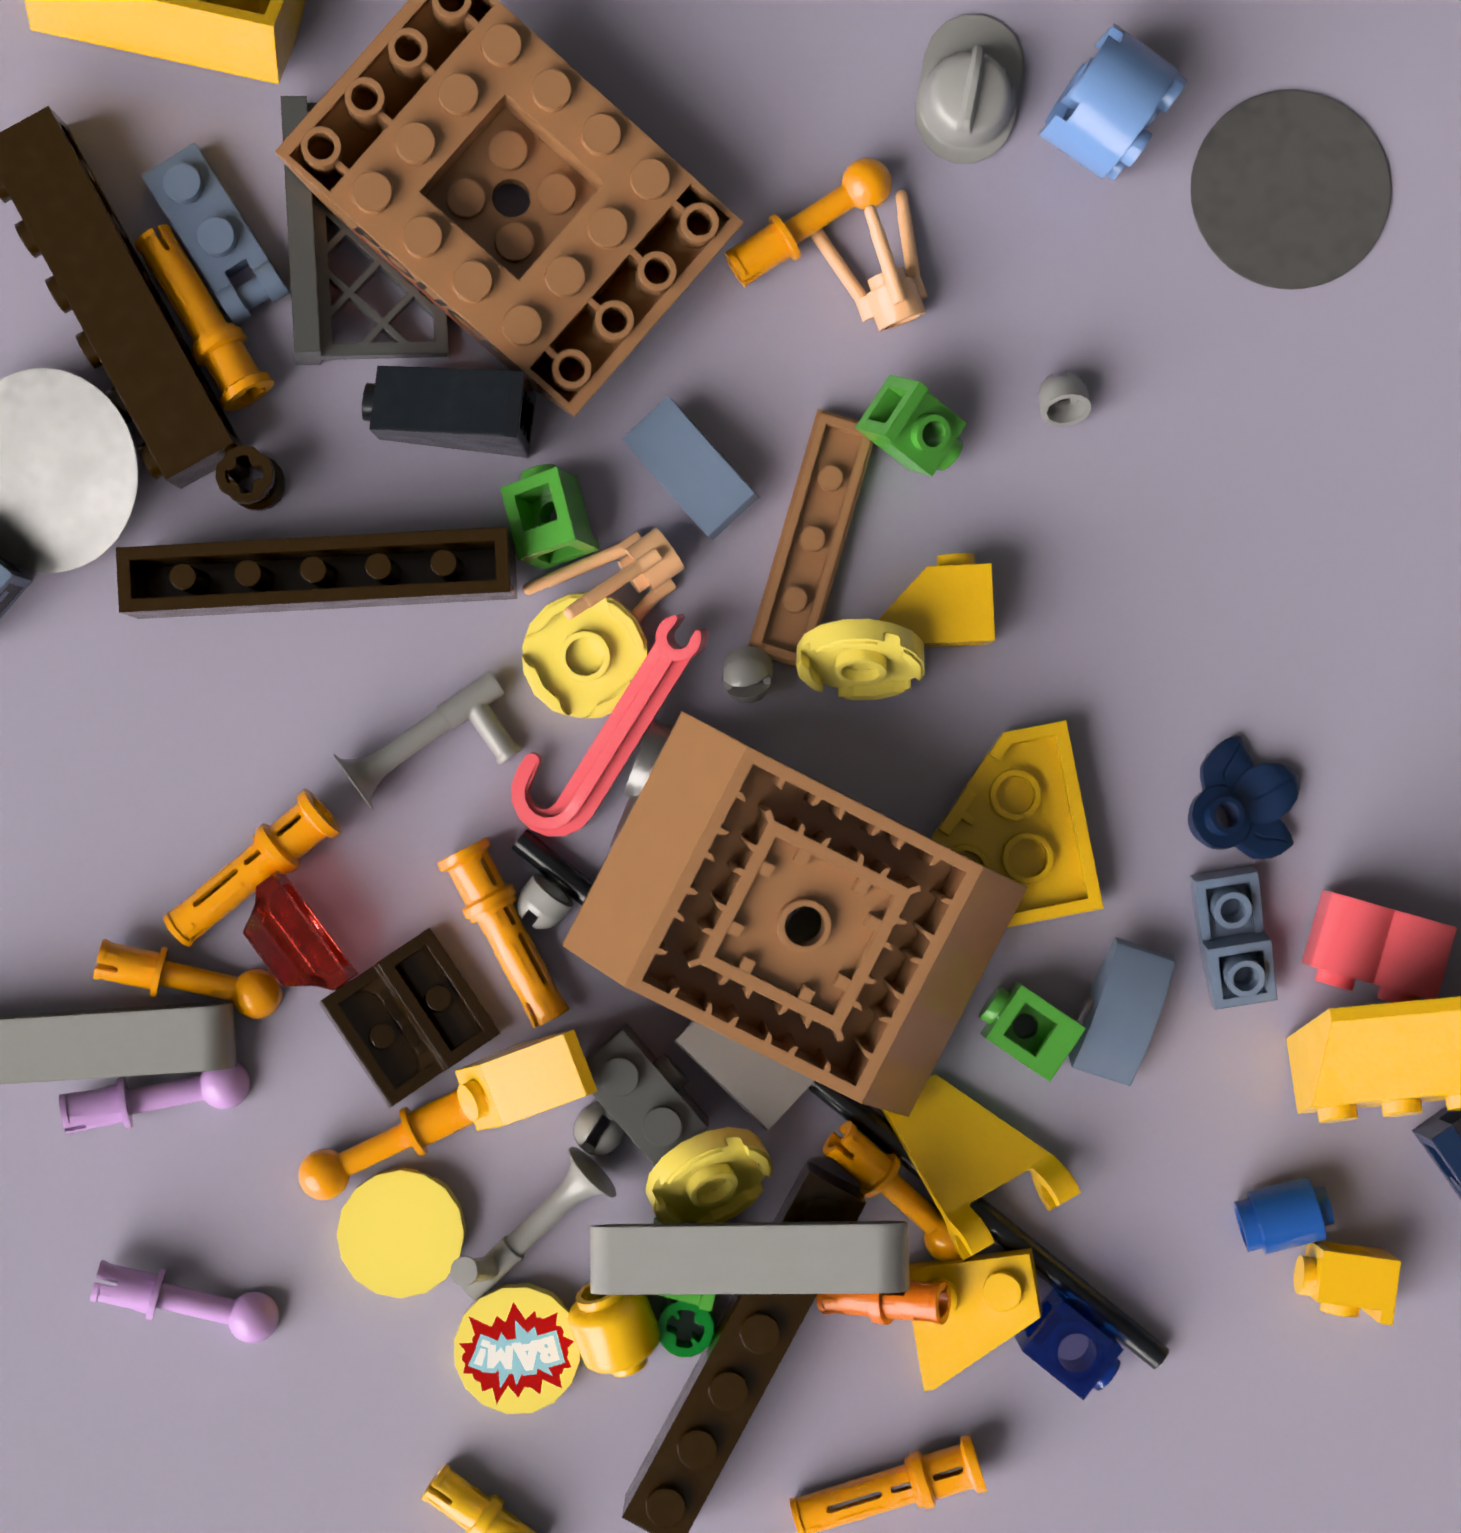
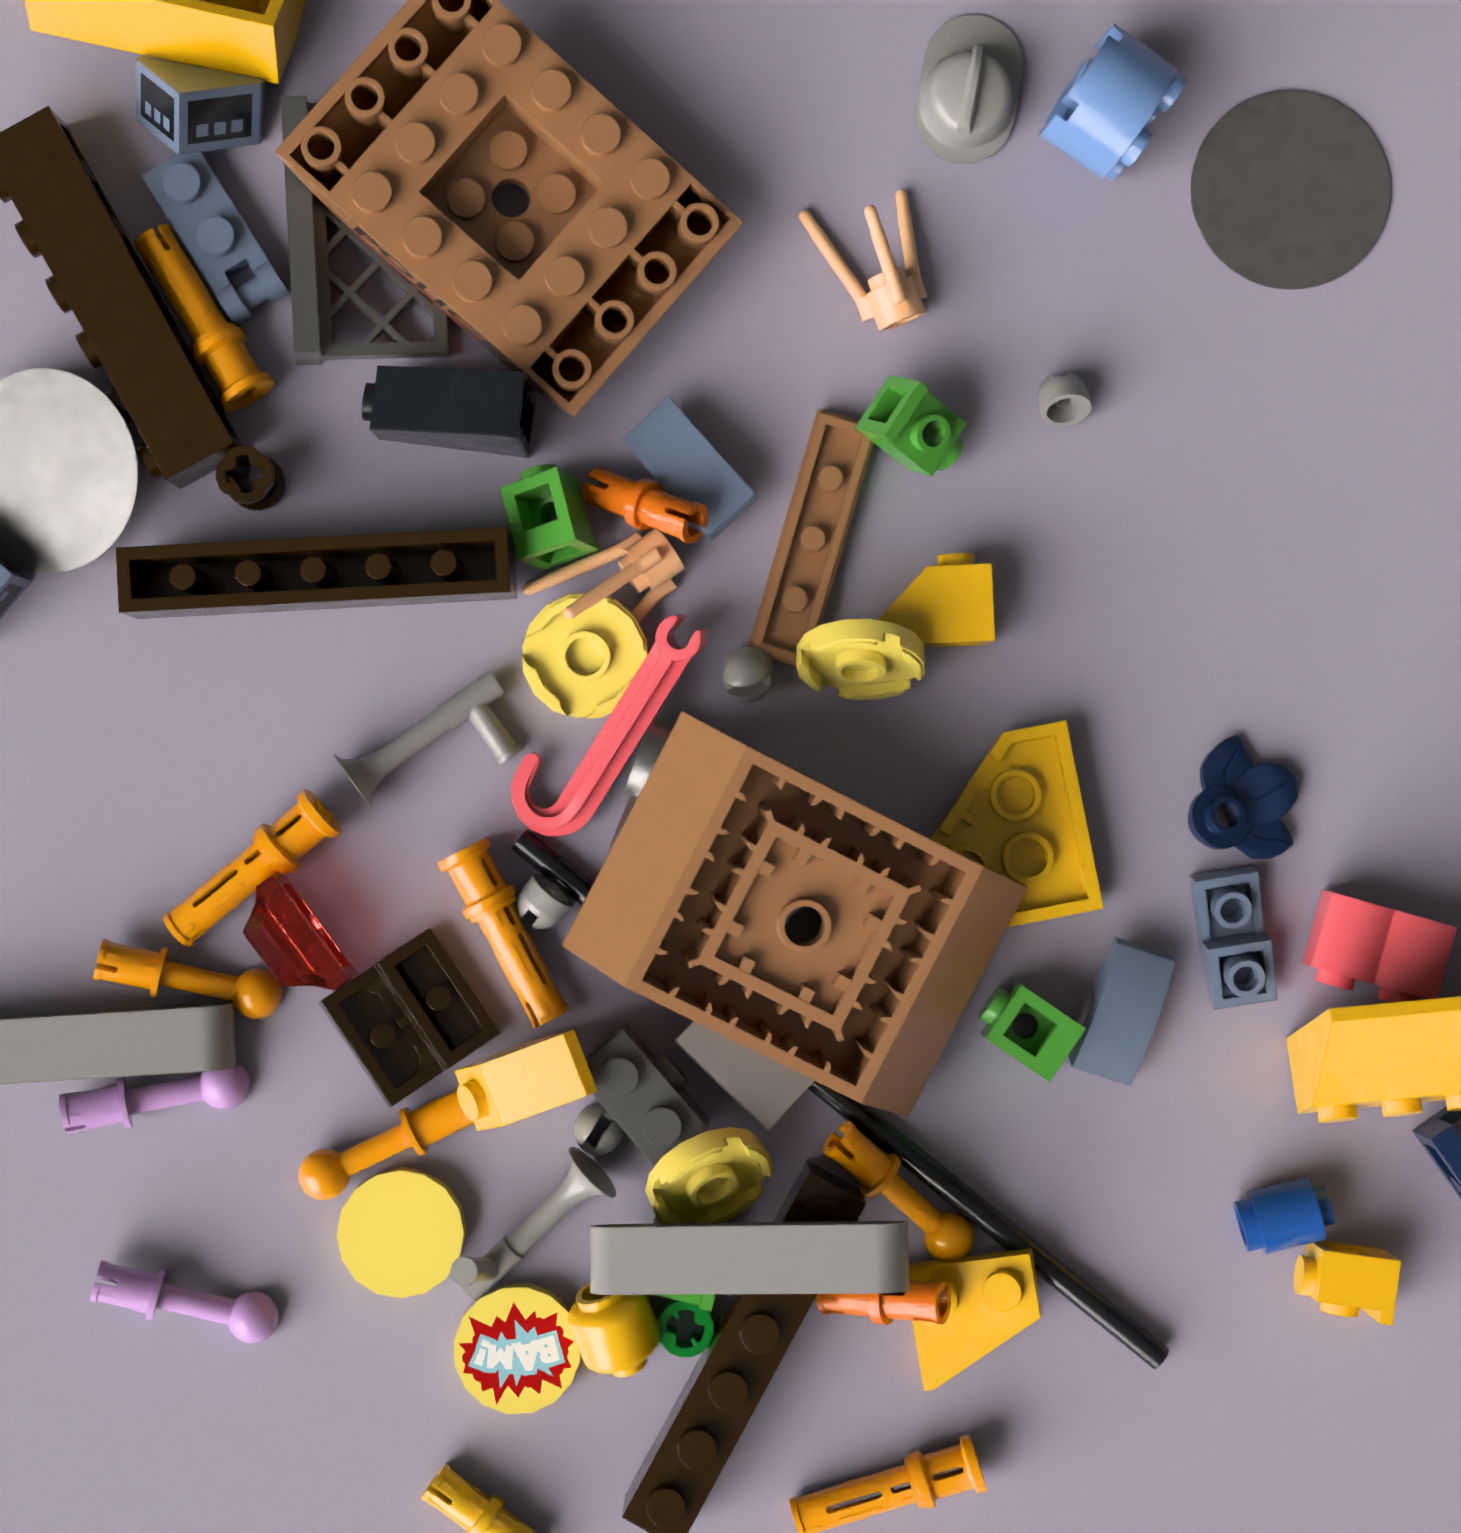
(198, 106): none -> sand blue slope
(645, 504): none -> orange pin
(863, 184): light orange pin -> none
(967, 1154): yellow flag -> none
(1058, 1321): clear blue brick -> none

